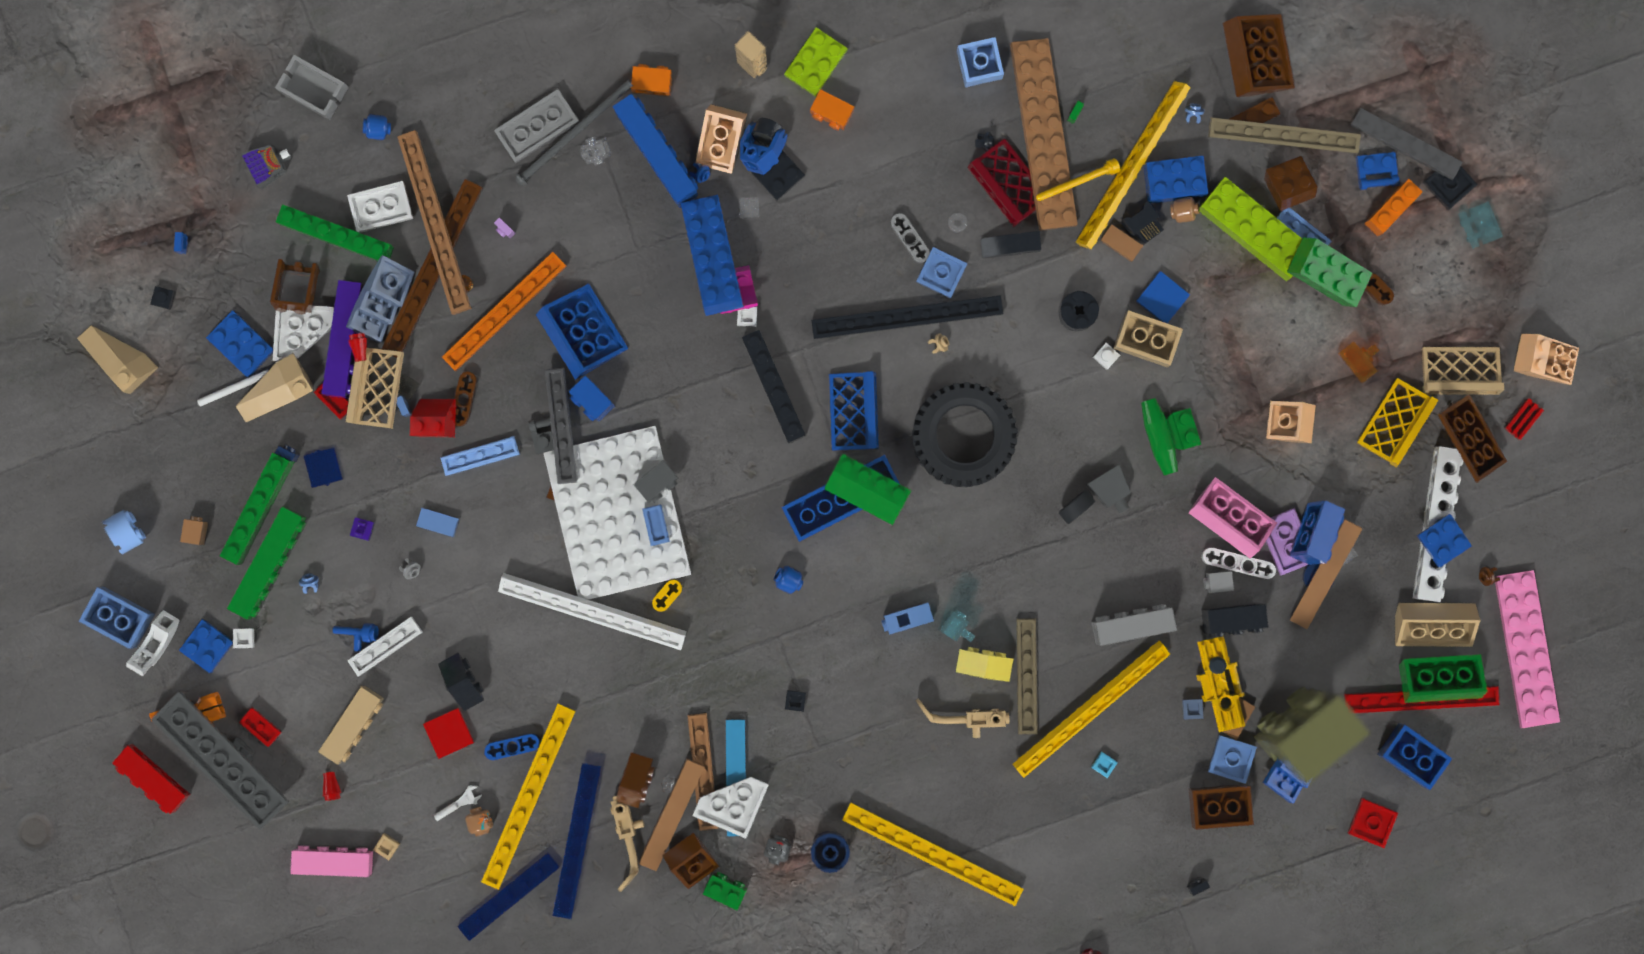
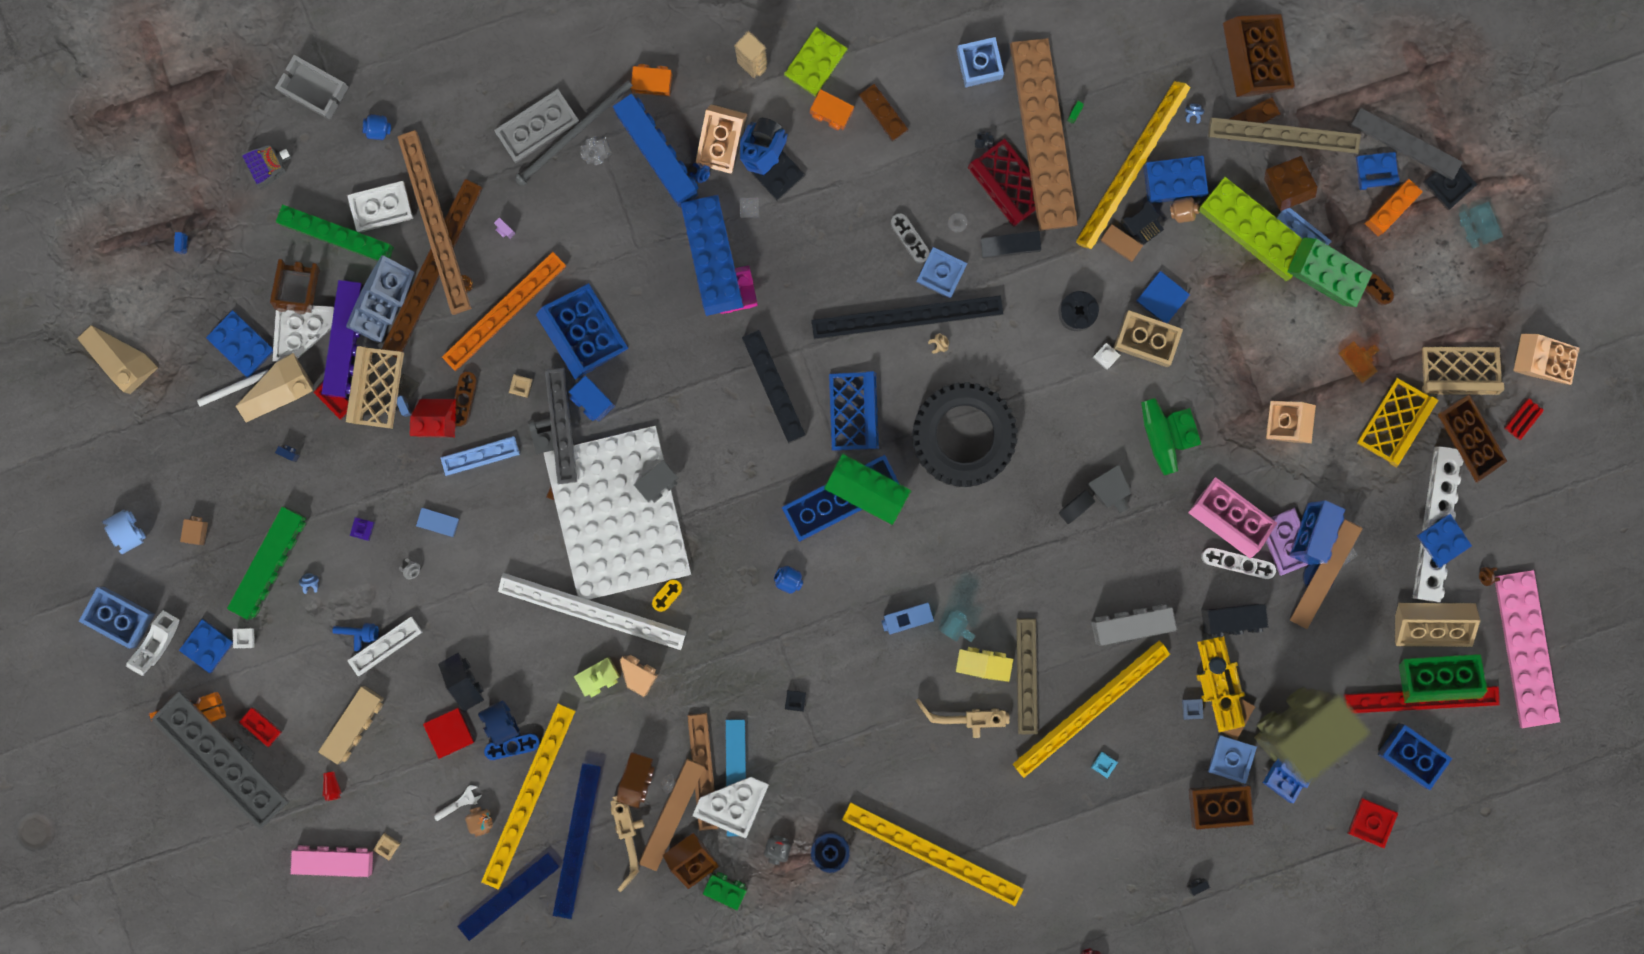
(151, 779): red brick -> none
(162, 298): black plate -> none
(256, 509): green brick -> none
(323, 467): clear blue piece -> none
(358, 345): red cone -> none
(499, 723): none -> dark blue brick
(520, 386): none -> tan tile
(597, 676): none -> yellowish green brick
(638, 677): none -> light nougat slope
(656, 525): medium blue tile -> none
(747, 317): white plate -> none
(883, 112): none -> reddish brown plate
(1111, 167): yellow piece -> none
(1219, 582): light grey brick -> none

